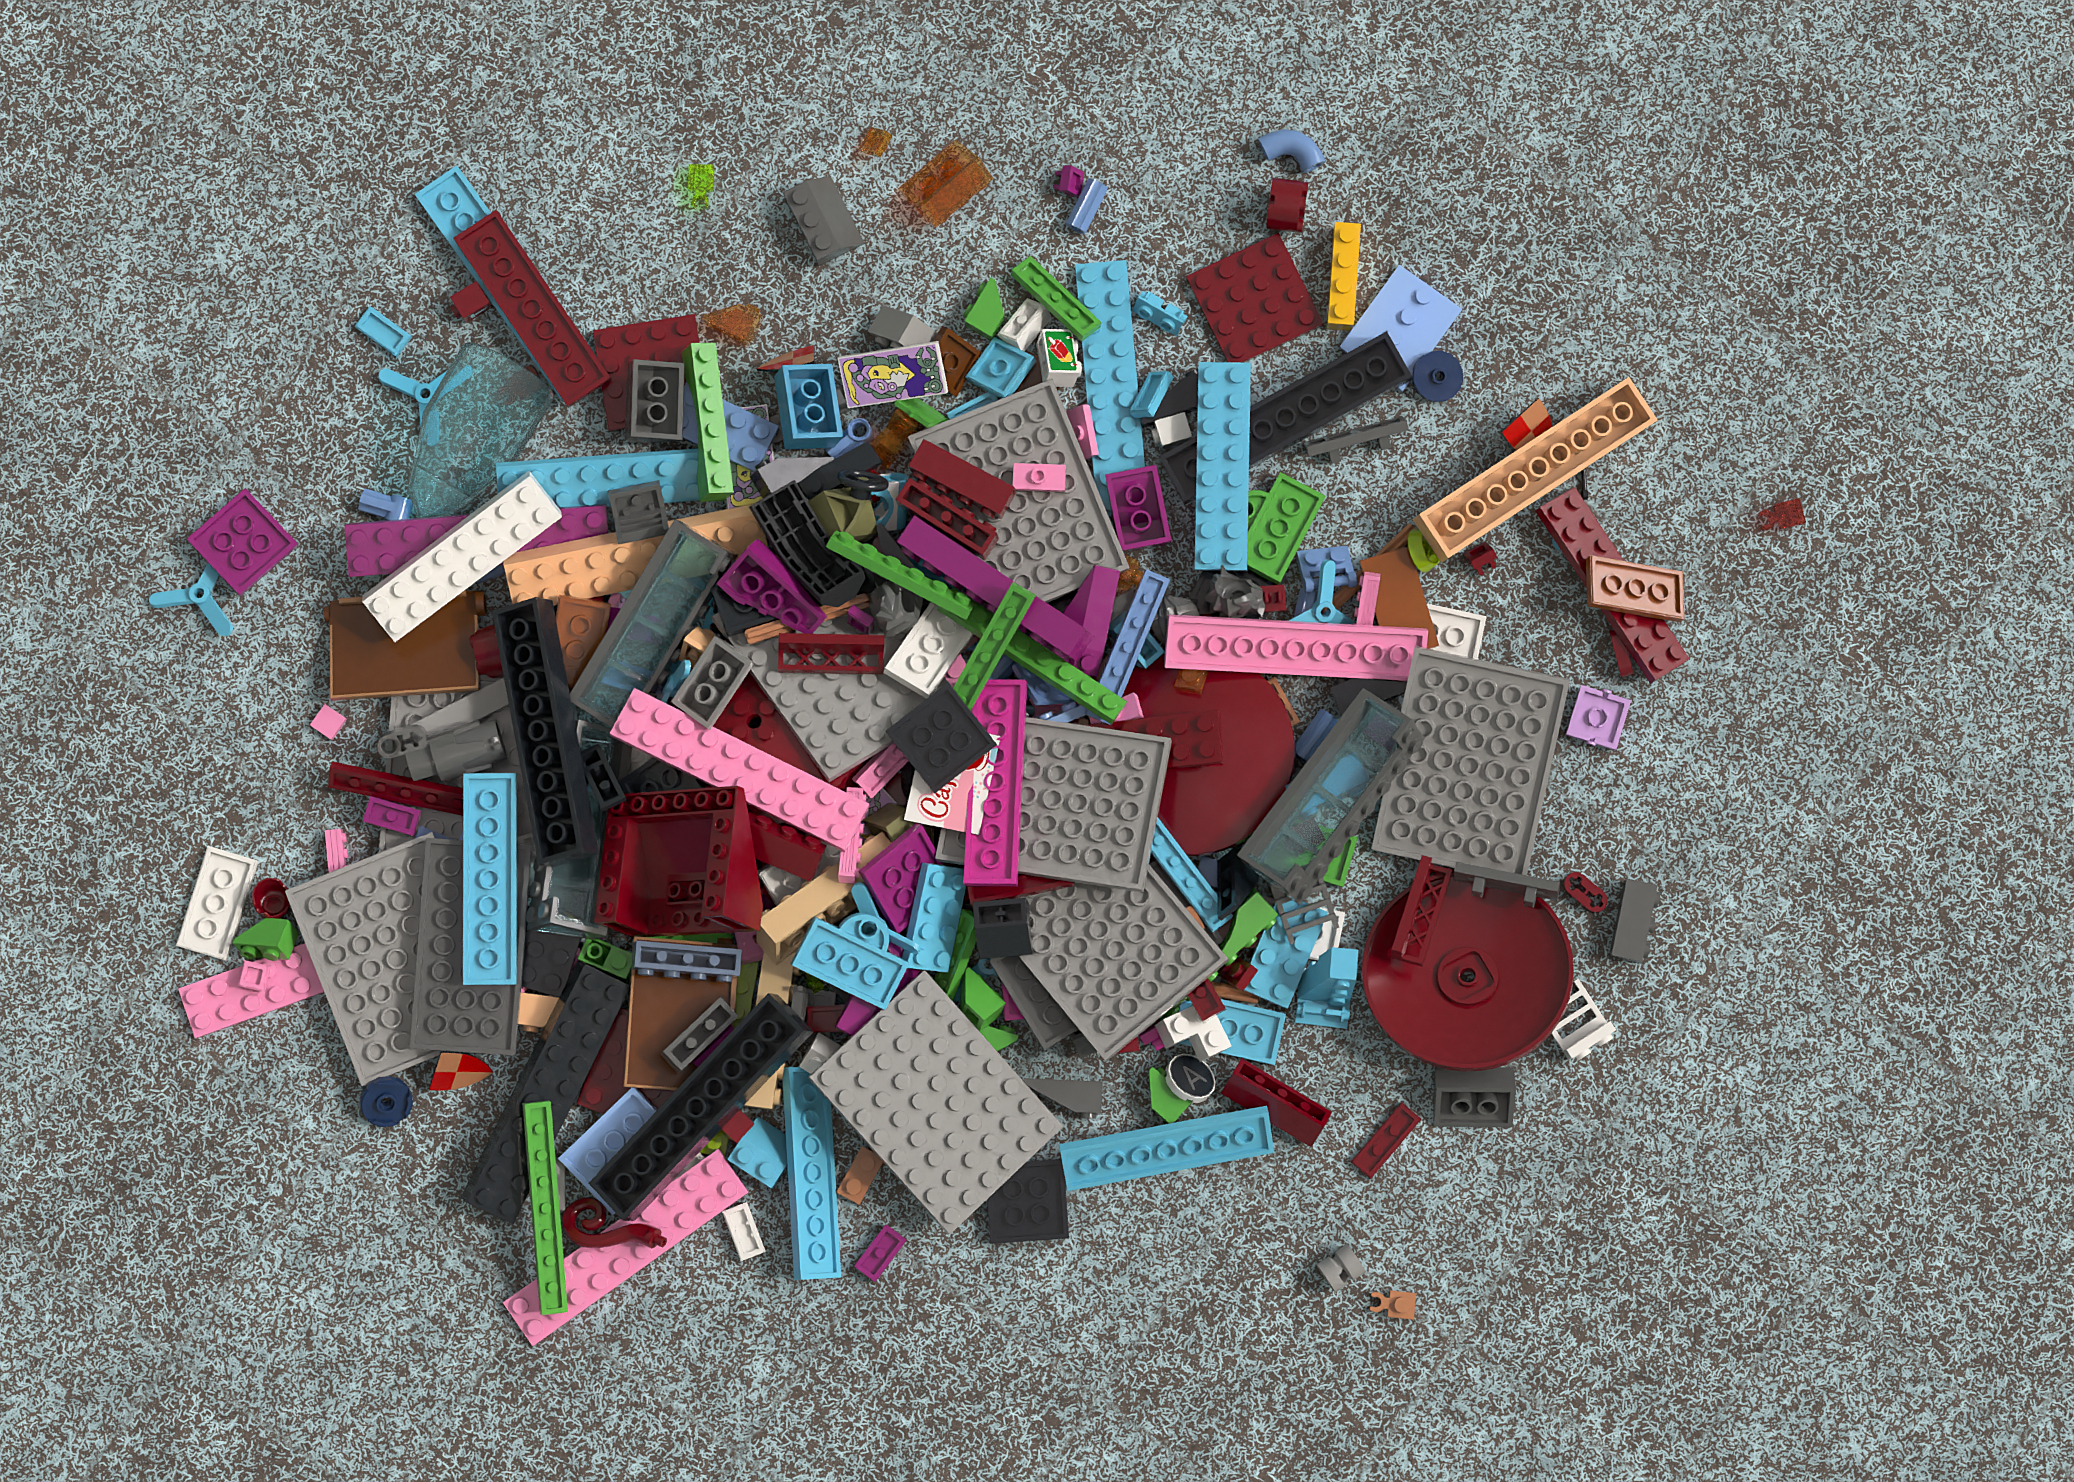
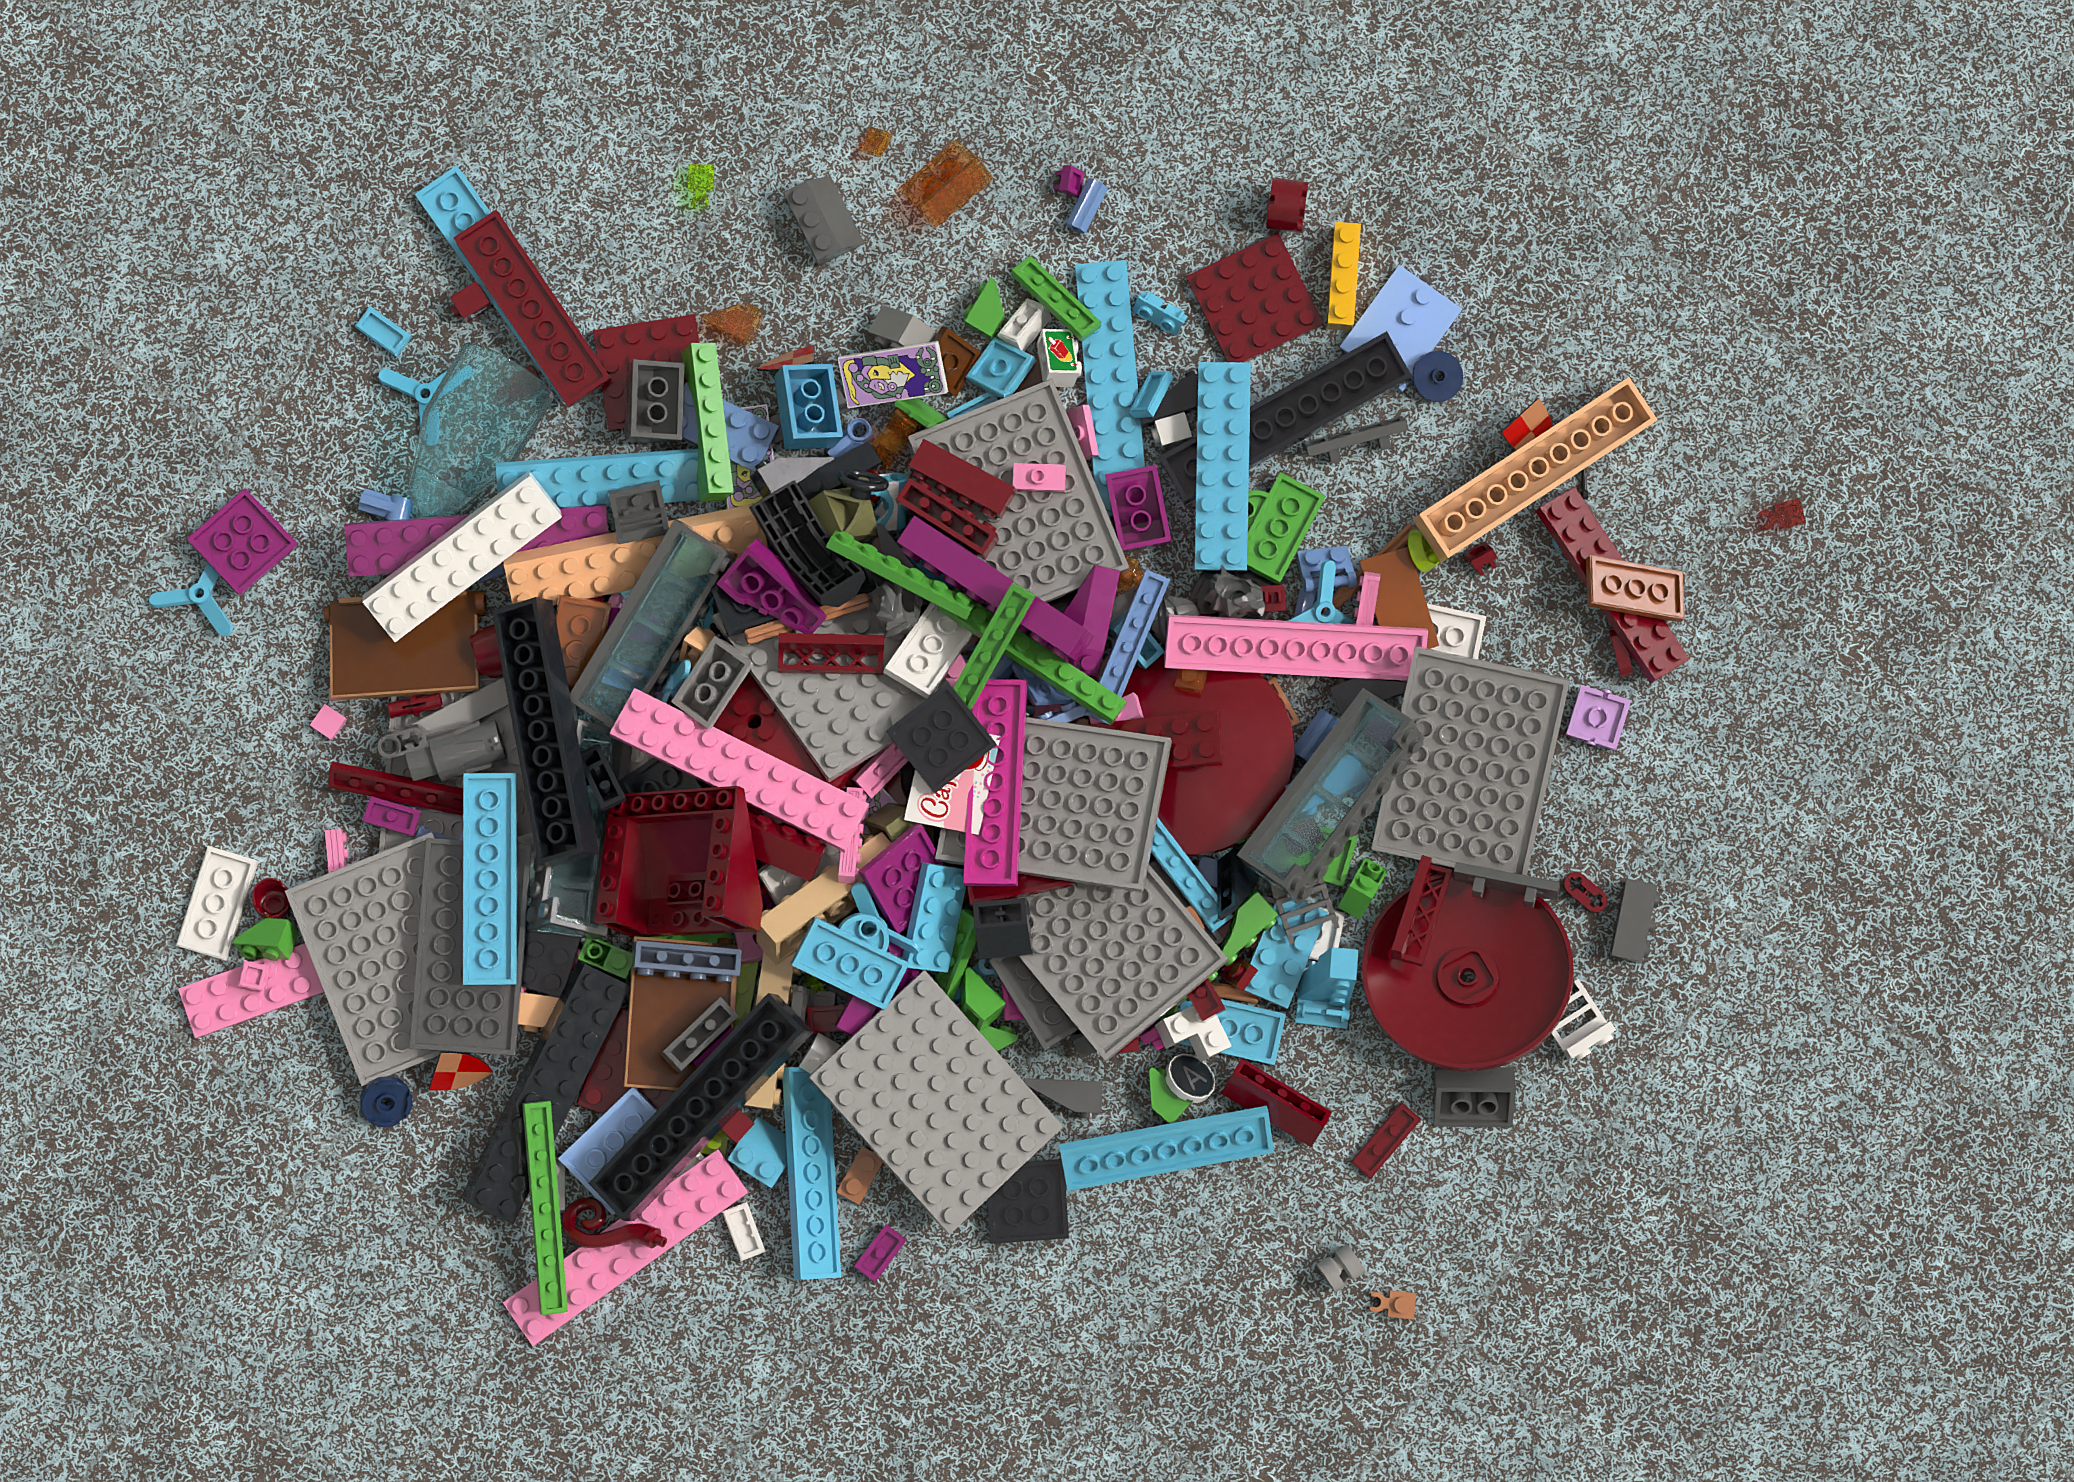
(398, 709): none -> dark red pin
(860, 620): magenta tile -> none
(1294, 144): medium blue cylinder -> none
(1362, 888): none -> bright green slope

